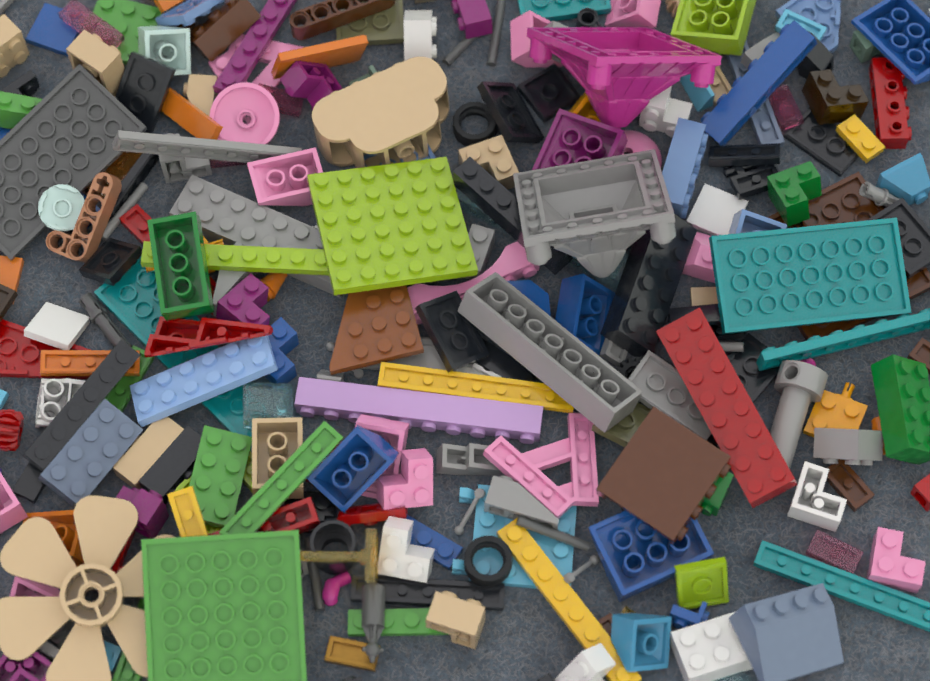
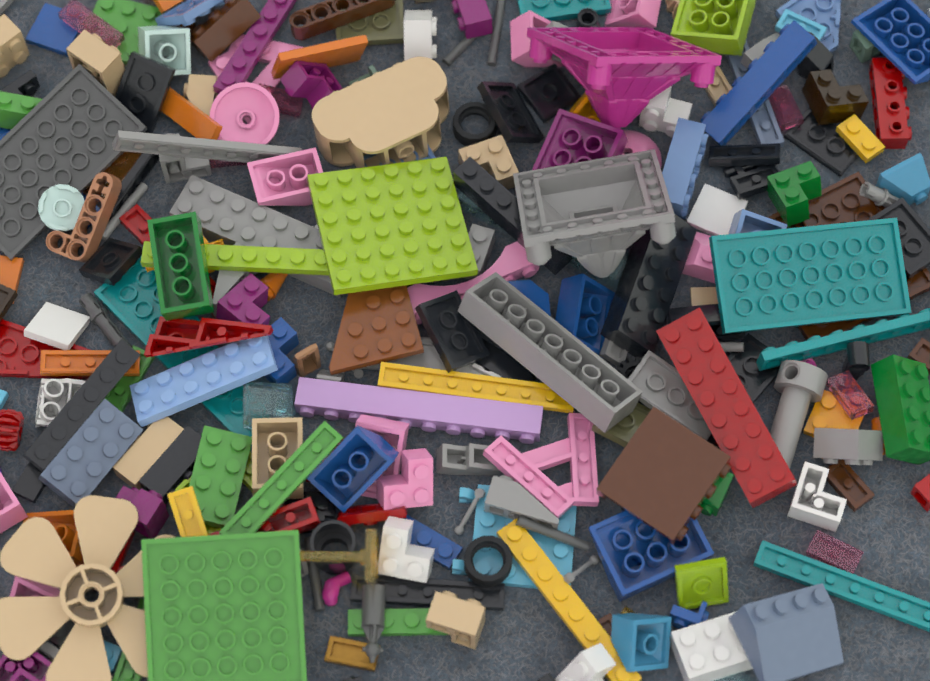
(307, 360): none -> medium nougat slope
(701, 97): medium azure slope -> none
(850, 395): none -> clear pink plate
(857, 359): none -> black piece
(889, 567): bright pink brick -> none

